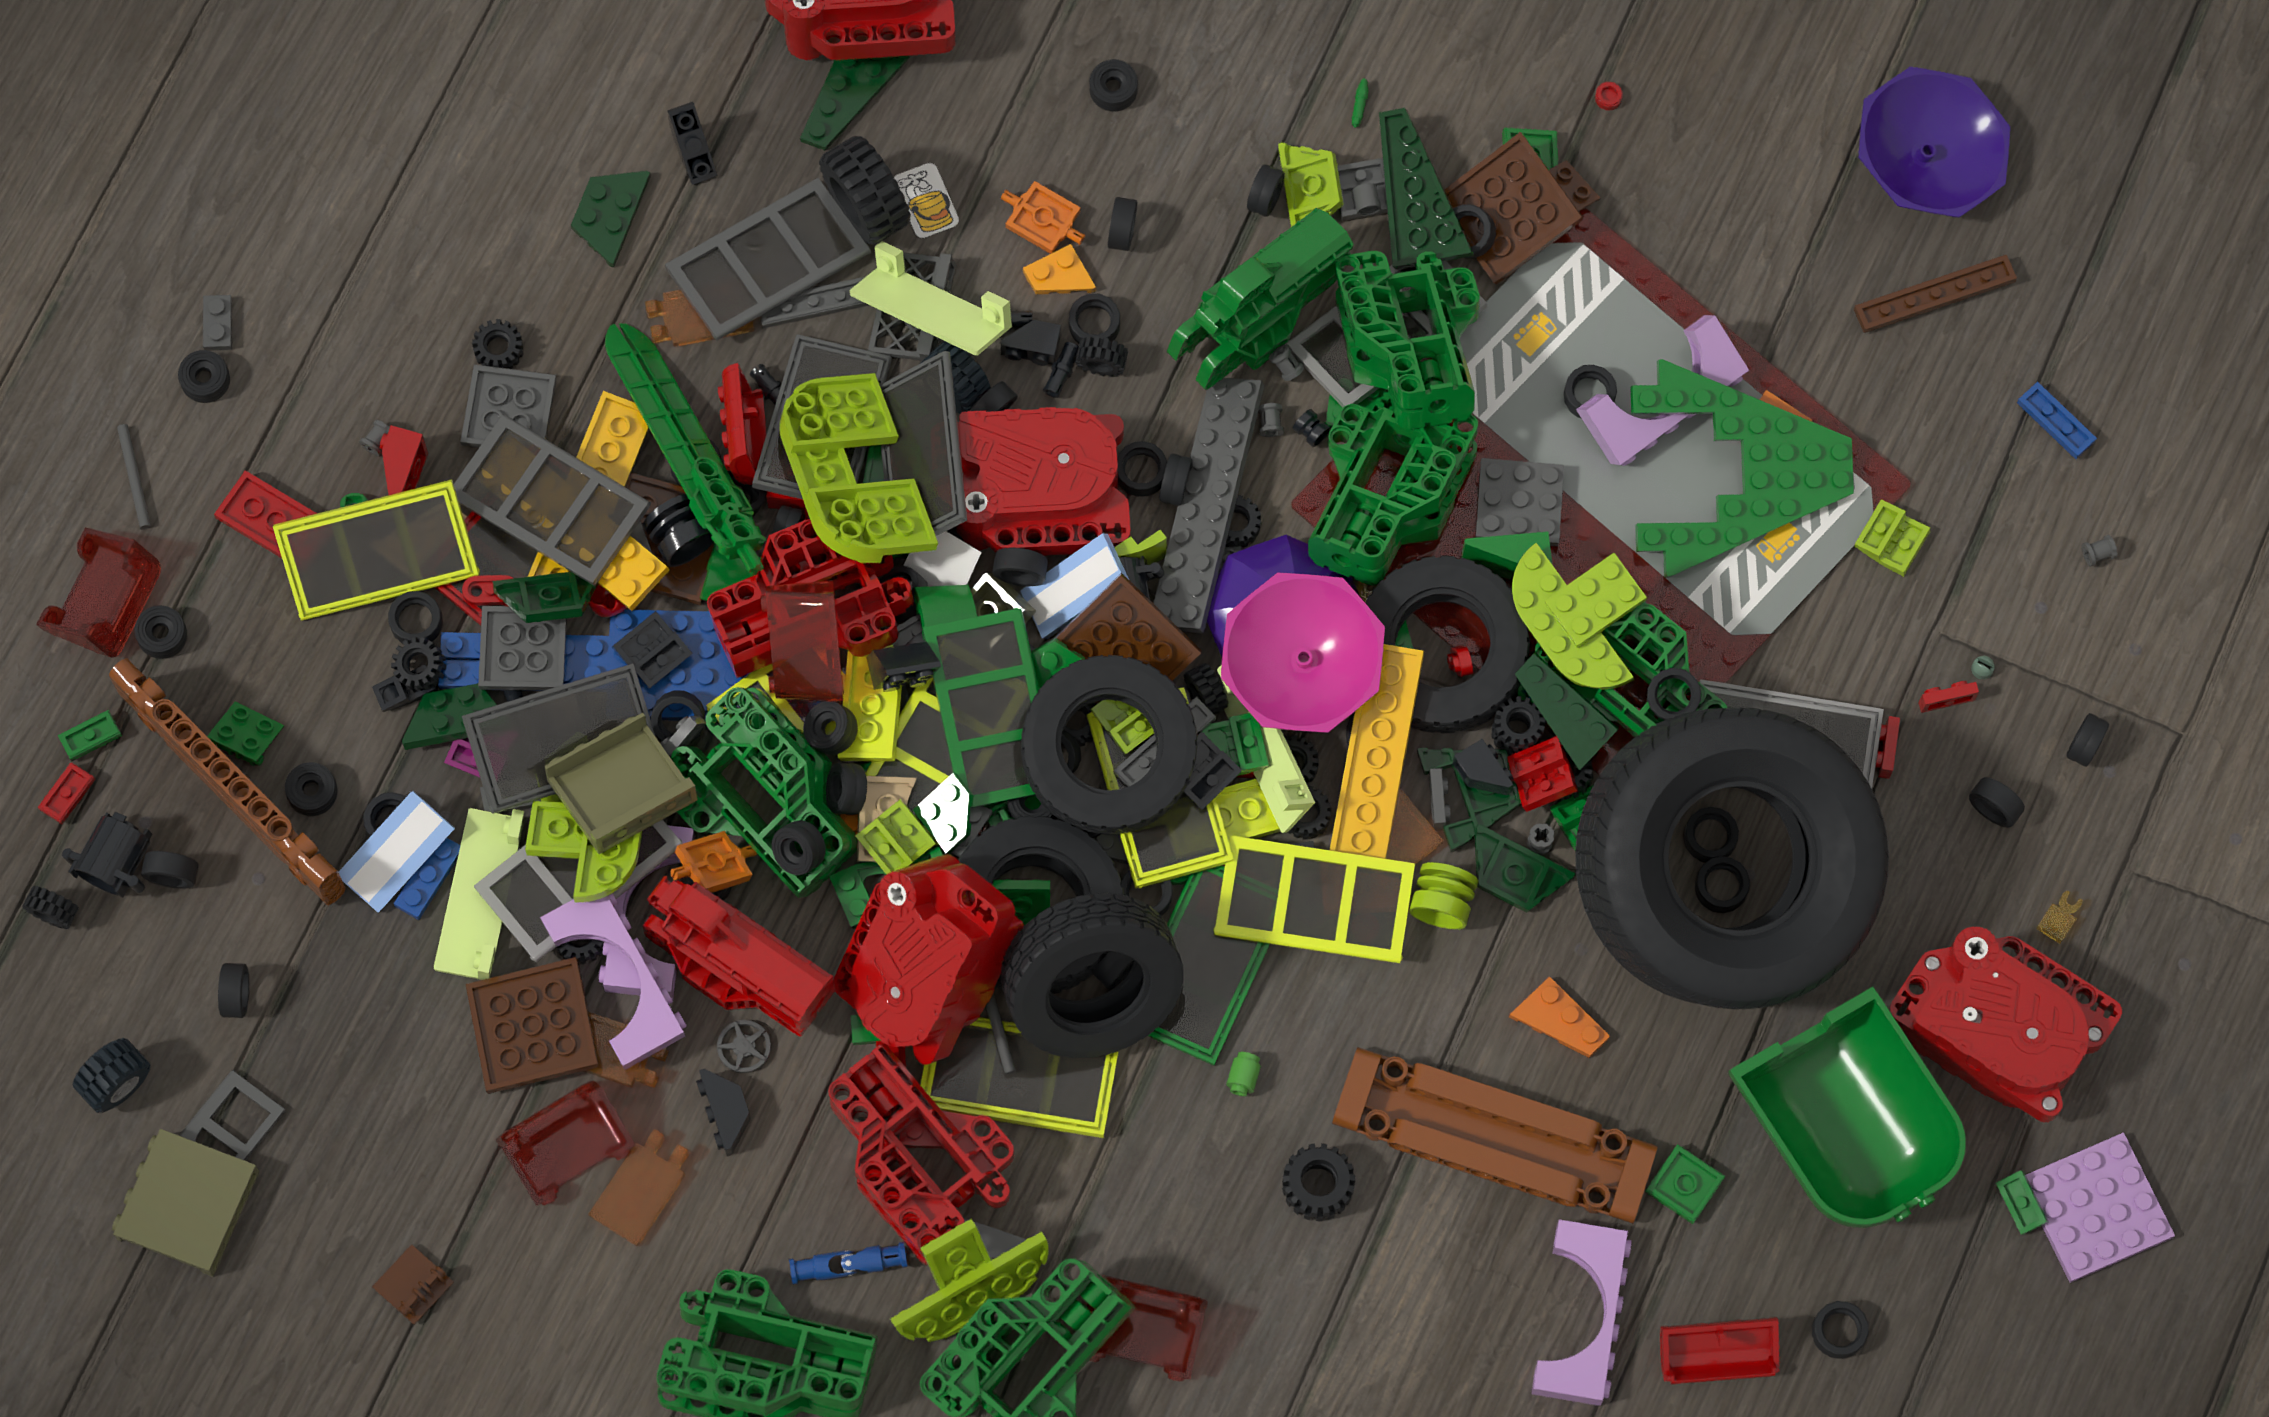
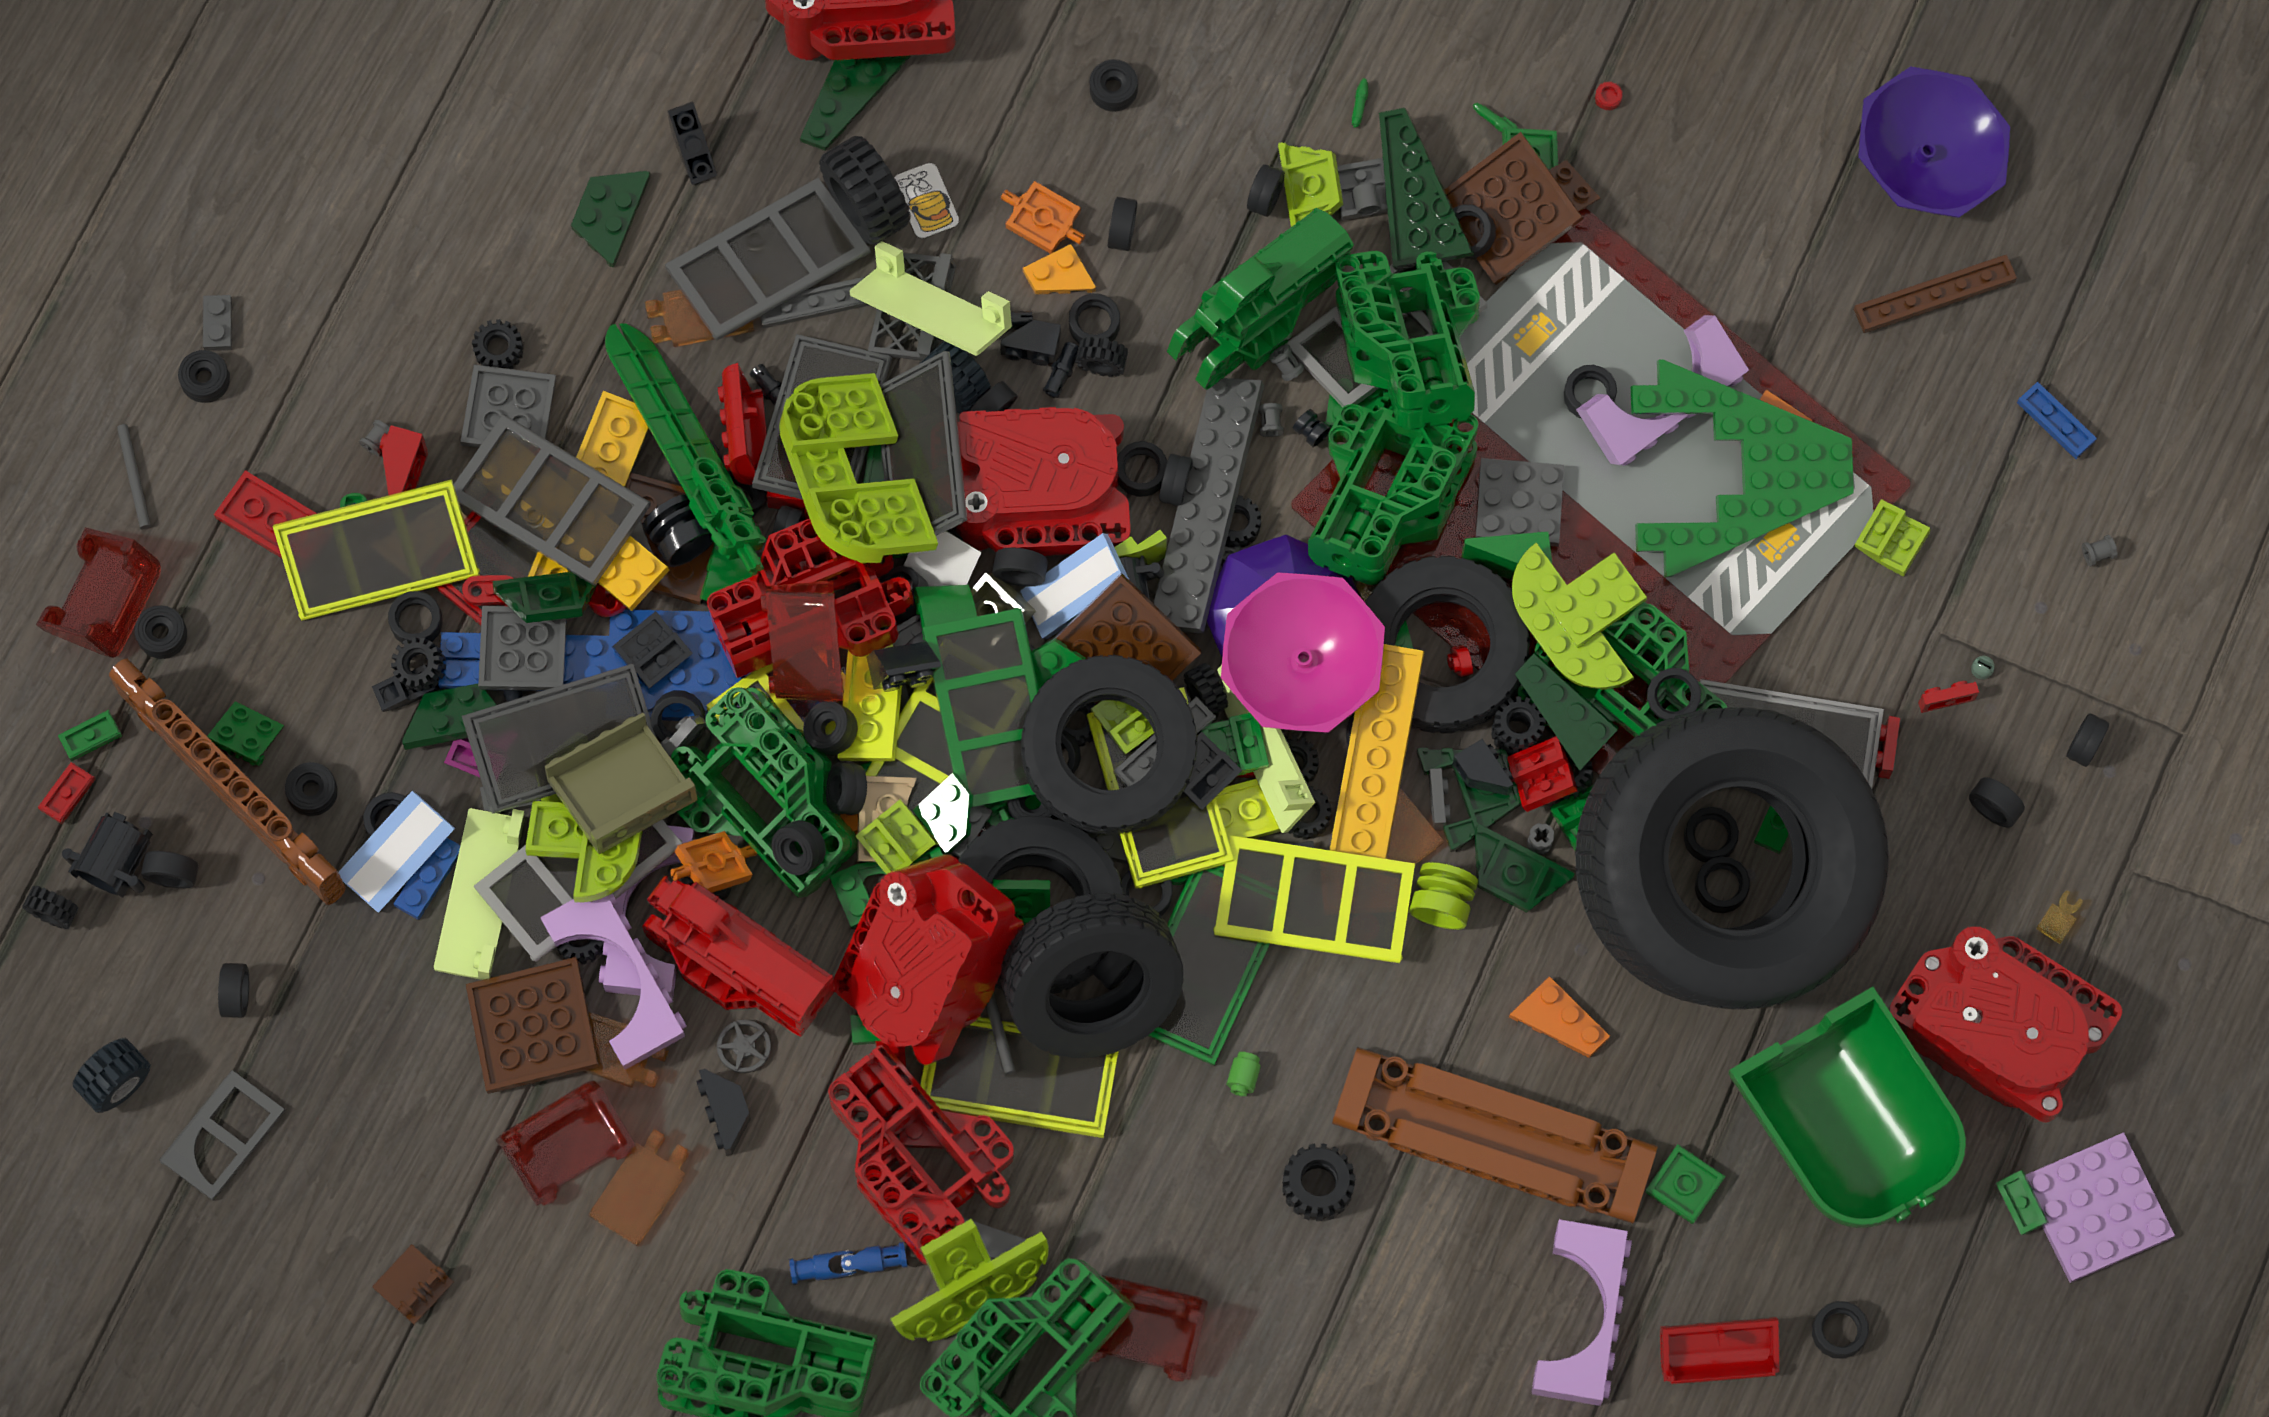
(185, 1201): olive panel -> none
(1498, 122): none -> green piece
(1772, 832): none -> green plate

